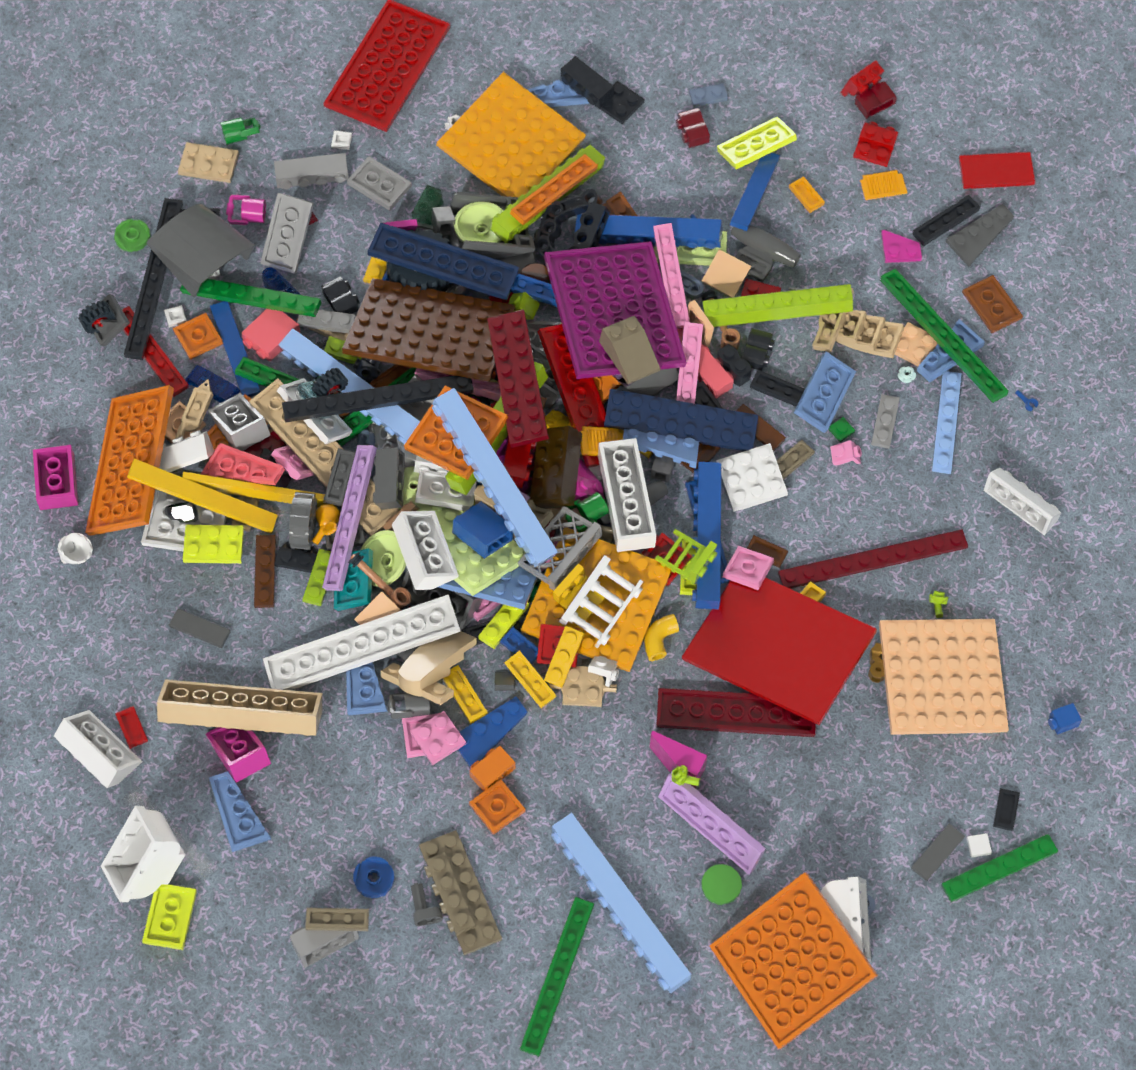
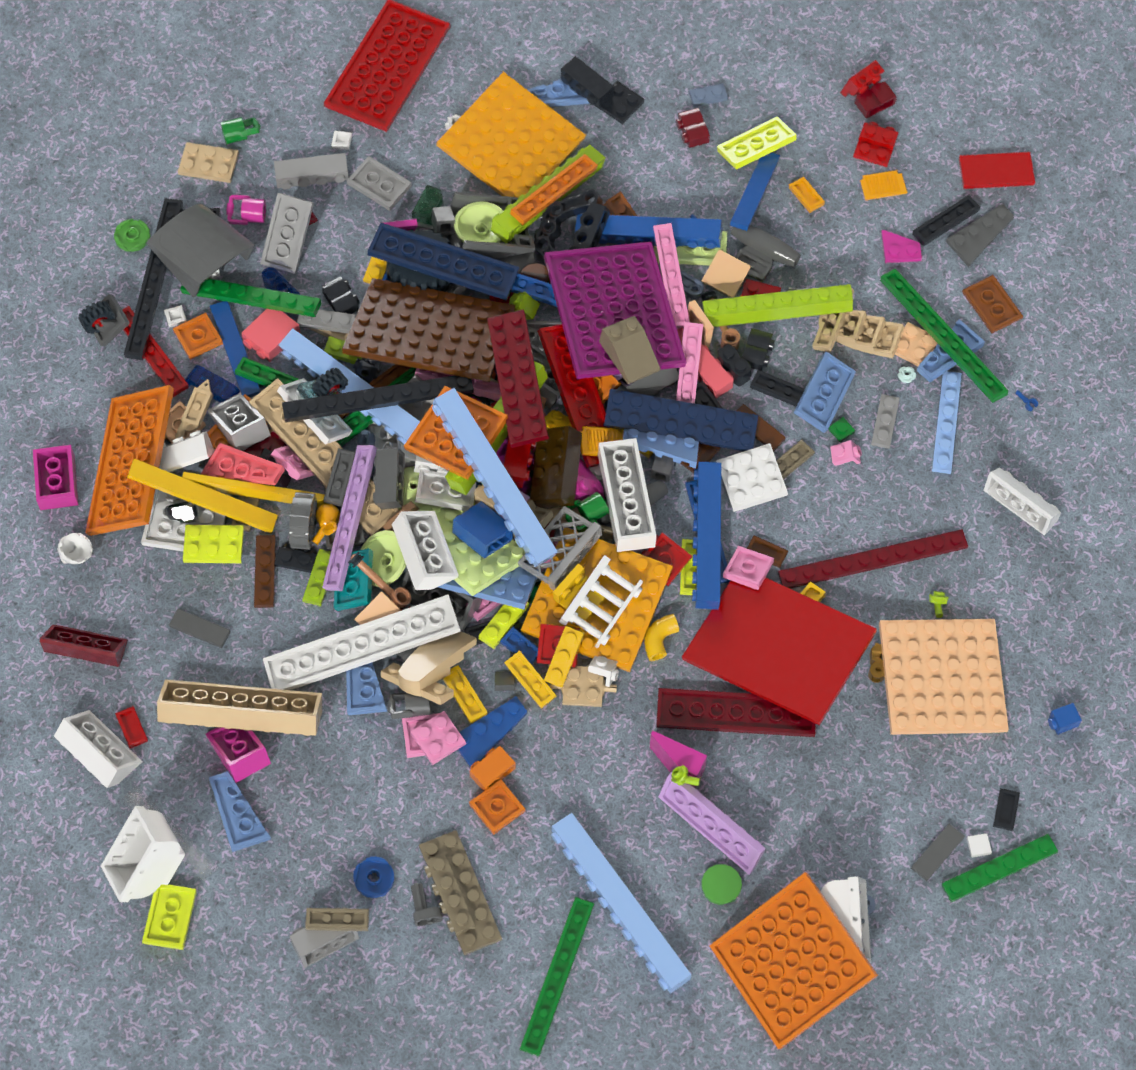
(83, 645): none -> dark red slope
(698, 564): lime plate -> none

